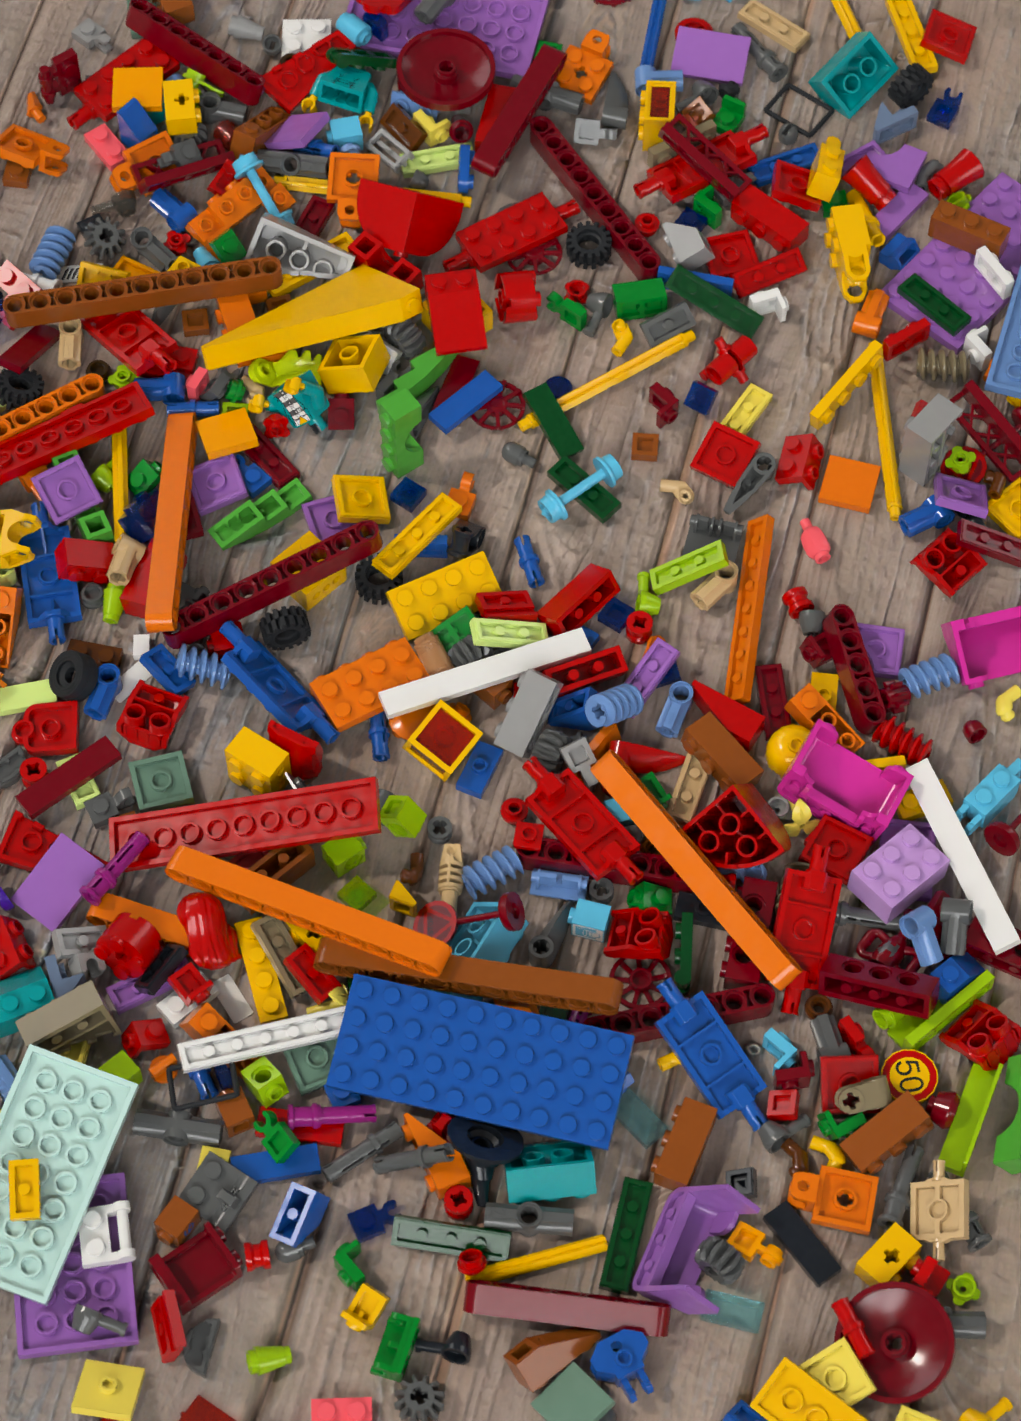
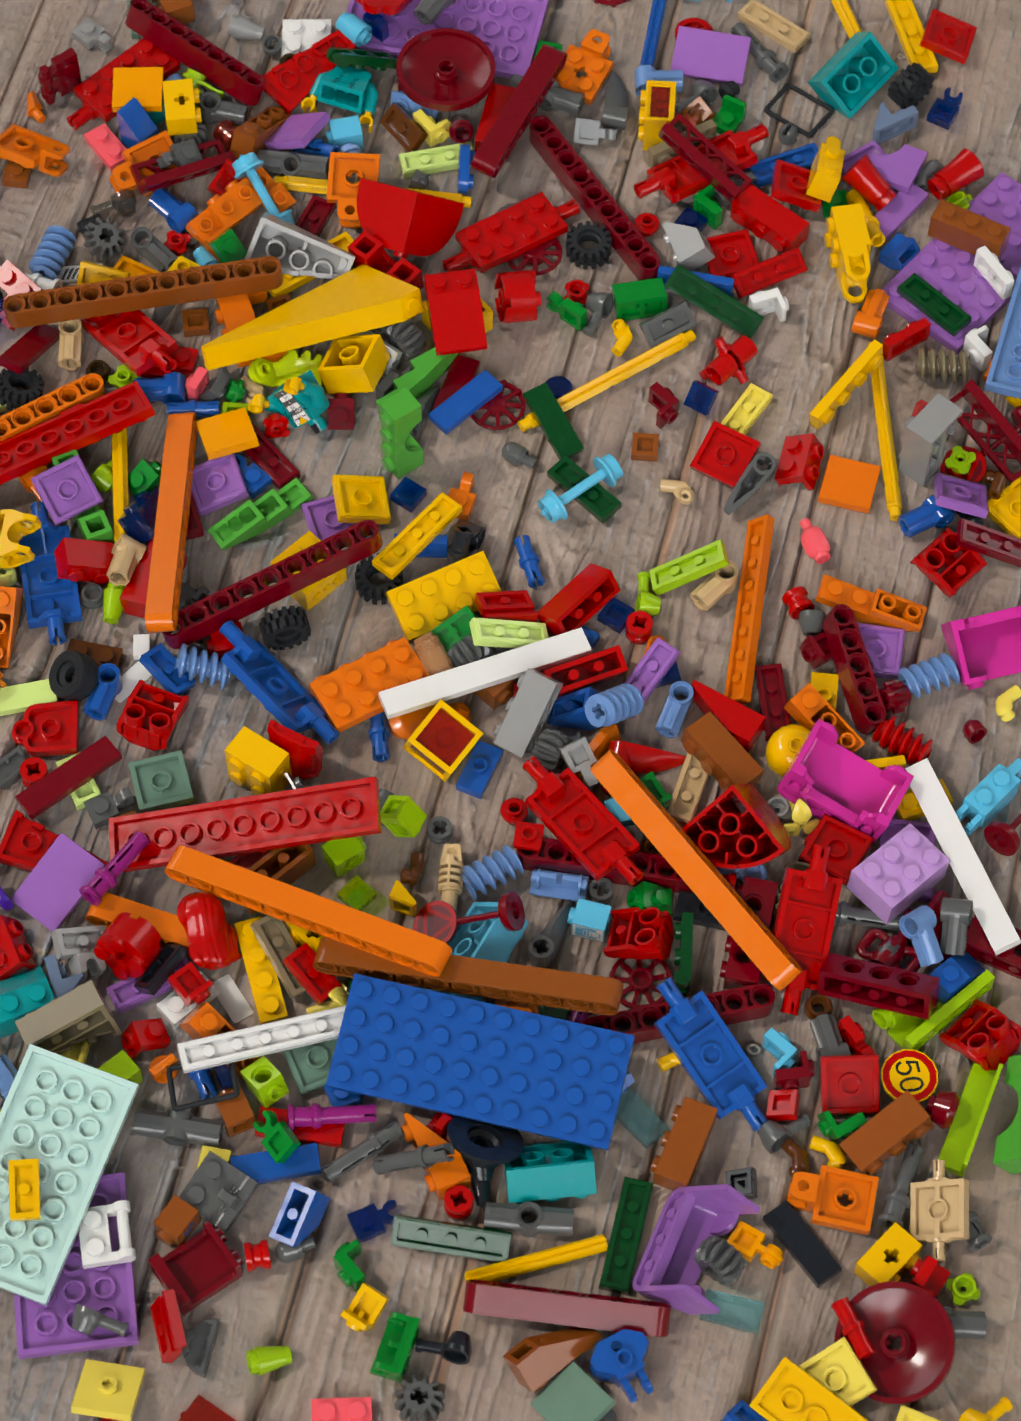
(400, 161): light grey tile -> none
(471, 1262): red plate -> none
(707, 530): dark grey hinge -> none
(868, 1094): dark tan piece -> none
(872, 608): none -> orange slope

